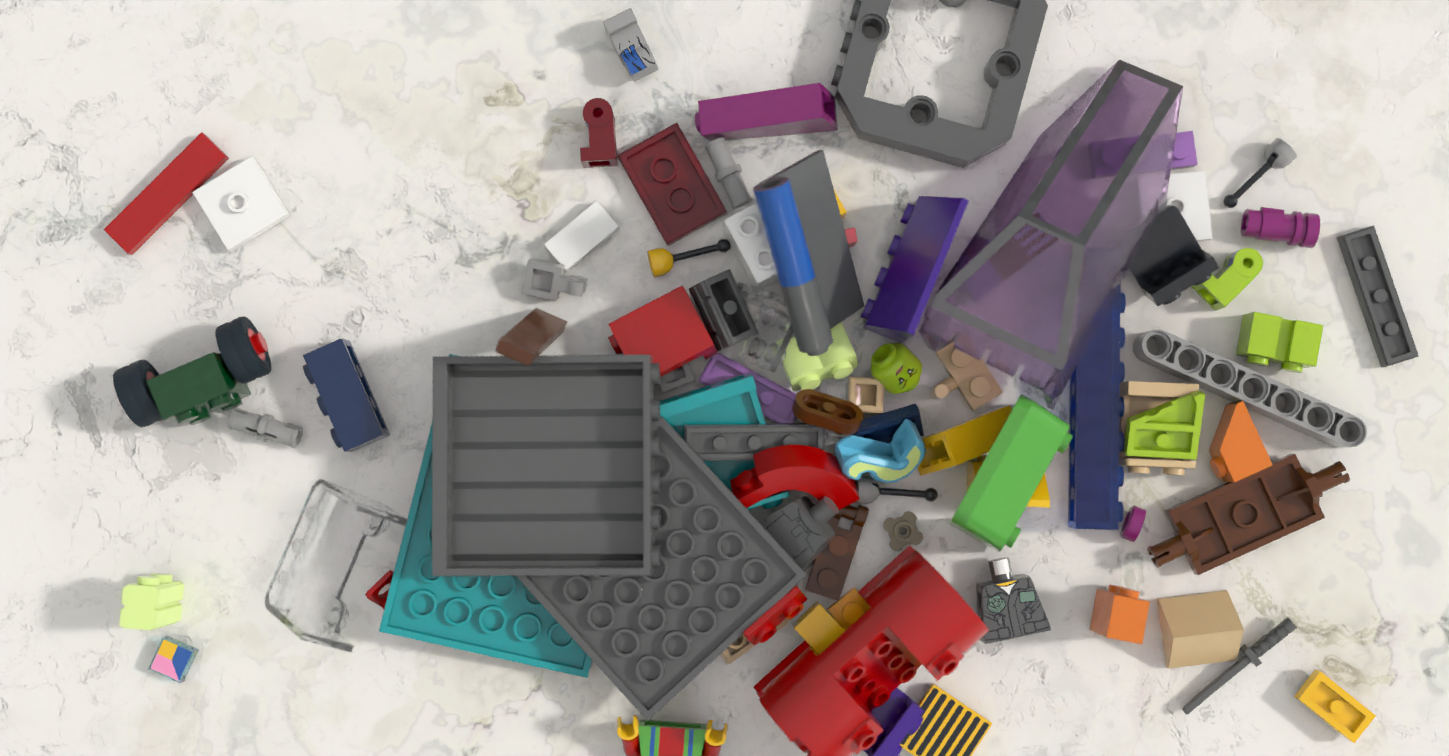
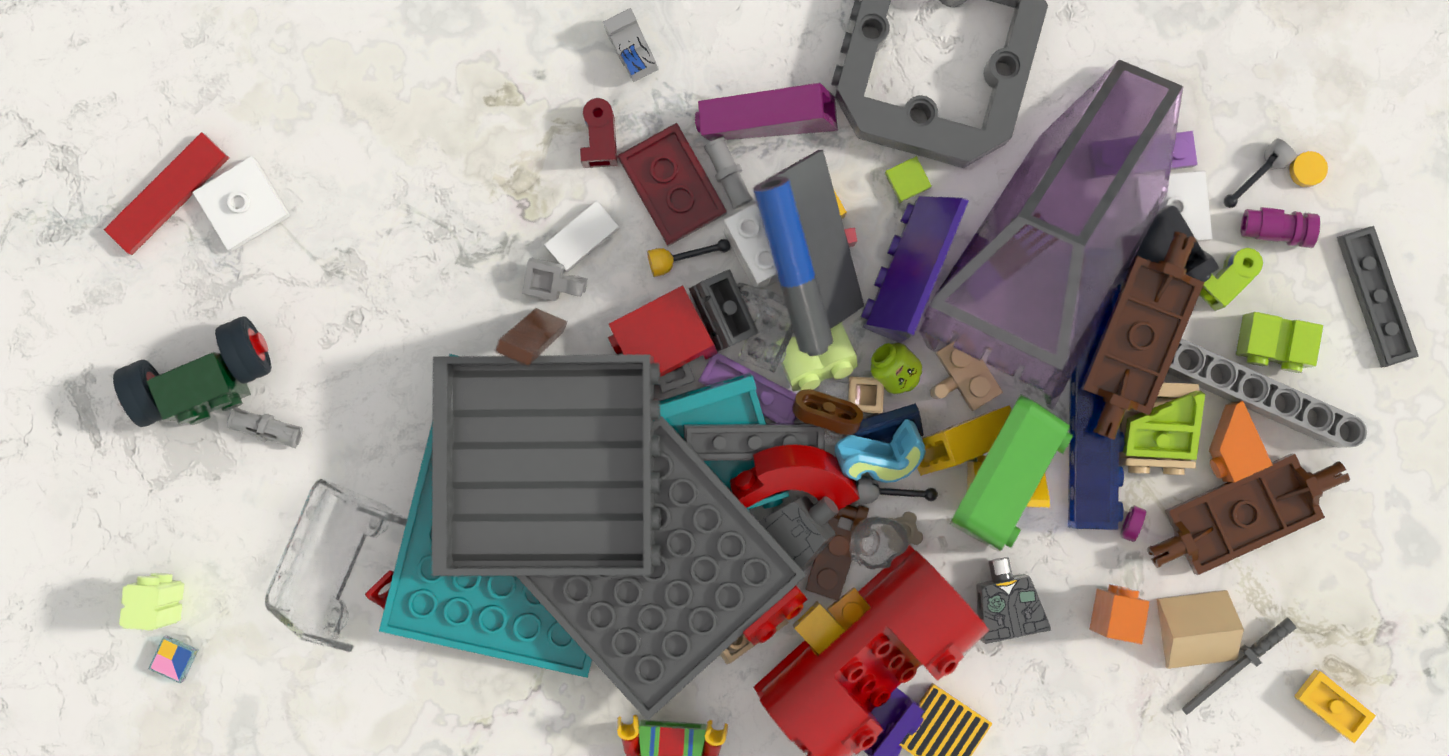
(345, 395): dark blue brick -> none
(877, 542): none -> clear hair
(908, 179): none -> lime tile
(1142, 334): none -> reddish brown plate
(1308, 169): none -> yellow tile

